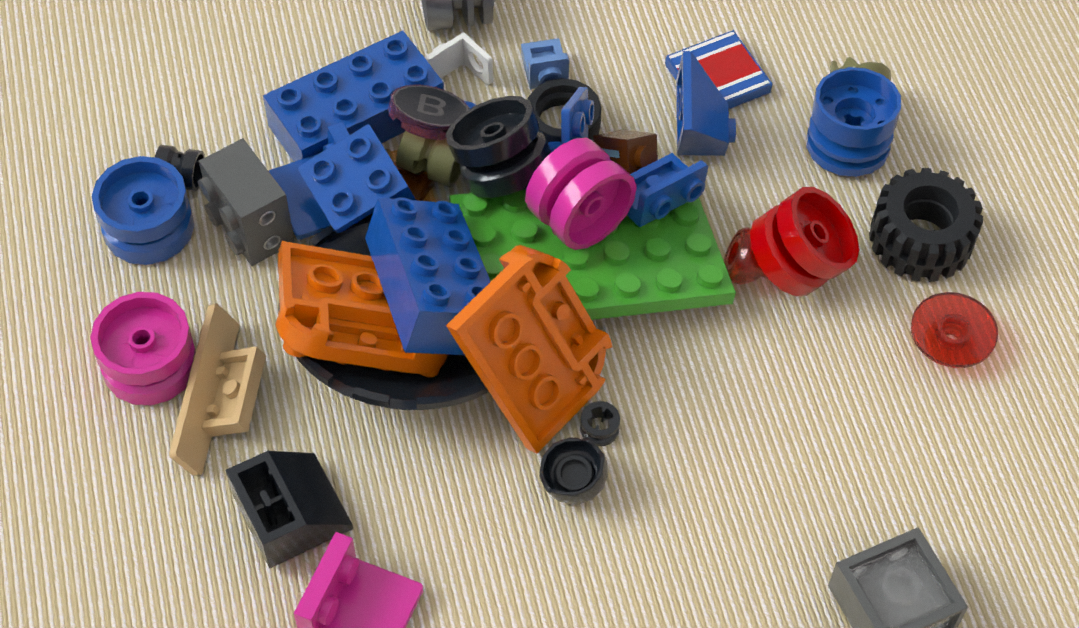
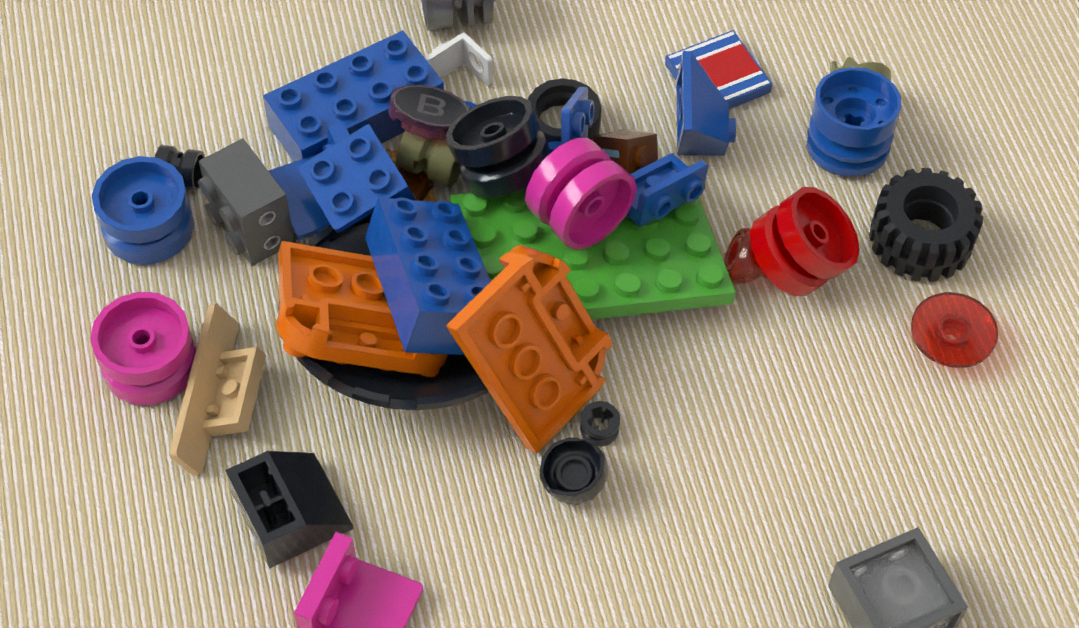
(544, 61): medium blue bracket -> none

